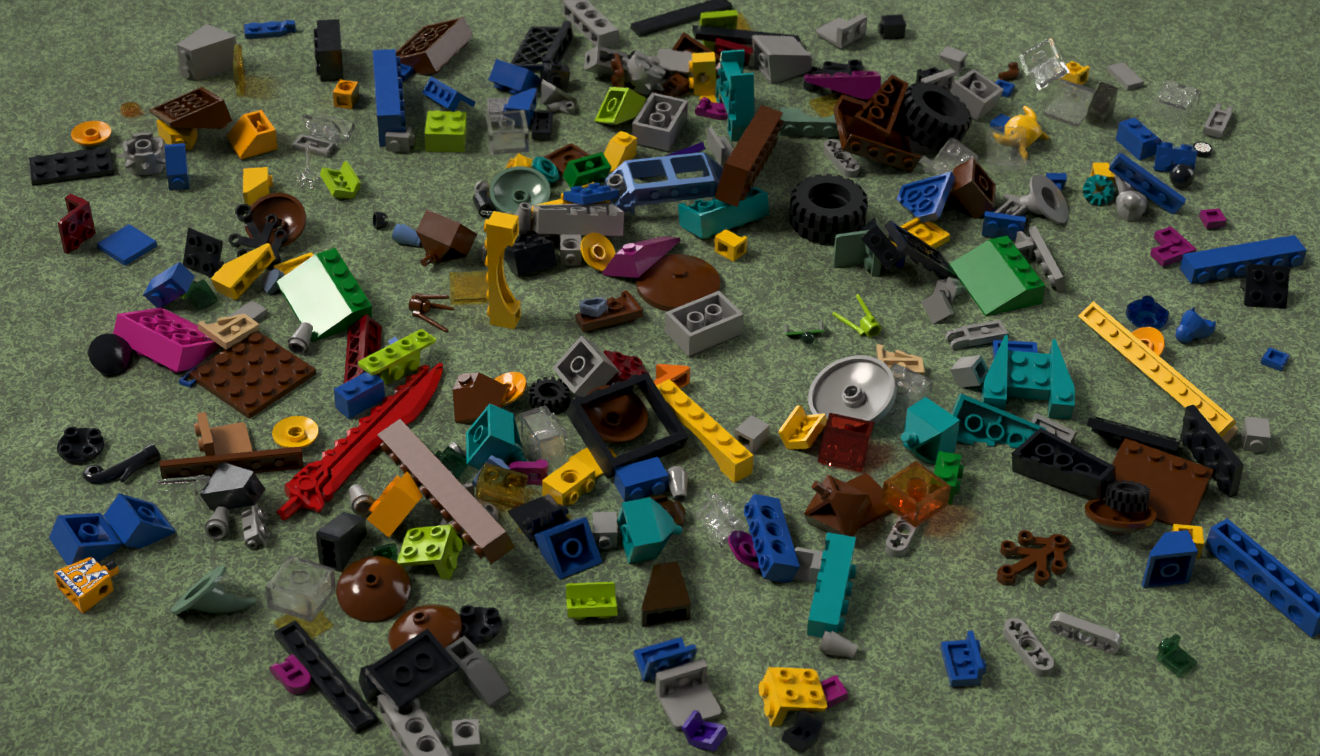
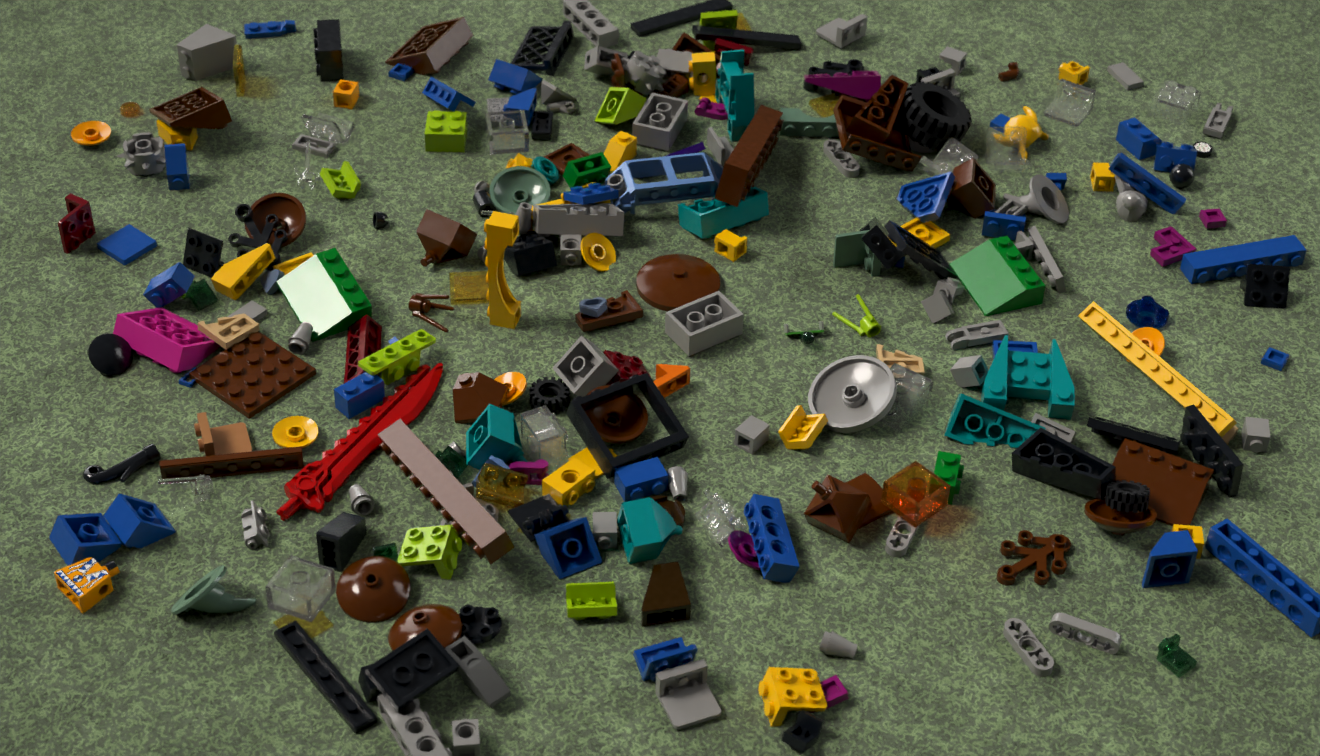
(71, 166): black plate -> none
(80, 444): black dish -> none
(217, 525): light grey cone -> none
(232, 488): black slope -> none
(252, 135): light orange slope -> none
(256, 184): yellow slope -> none
(292, 675): magenta plate -> none
(388, 93): blue brick -> none
(394, 504): light orange slope -> none
(400, 141): light grey bracket -> none
(405, 235): medium blue cone -> none
(556, 74): black brick -> none
(639, 256): magenta wedge -> none
(703, 733): dark purple bracket -> none
(729, 454): yellow arch -> none
(780, 57): light grey slope -> none
(809, 565): light grey panel -> none
(827, 207): black tyre -> none
(832, 586): teal wedge -> none
(846, 442): clear red slope -> none
(892, 27): black brick -> none
(929, 430): teal piece -> none
(963, 661): blue bracket -> none
(977, 93): light grey brick -> none
(1008, 87): blue tile -> none
(1044, 64): clear brick -> none
(1089, 187): teal gear -> none
(1102, 105): clear smoke slope -> none
(1193, 327): blue piece -> none

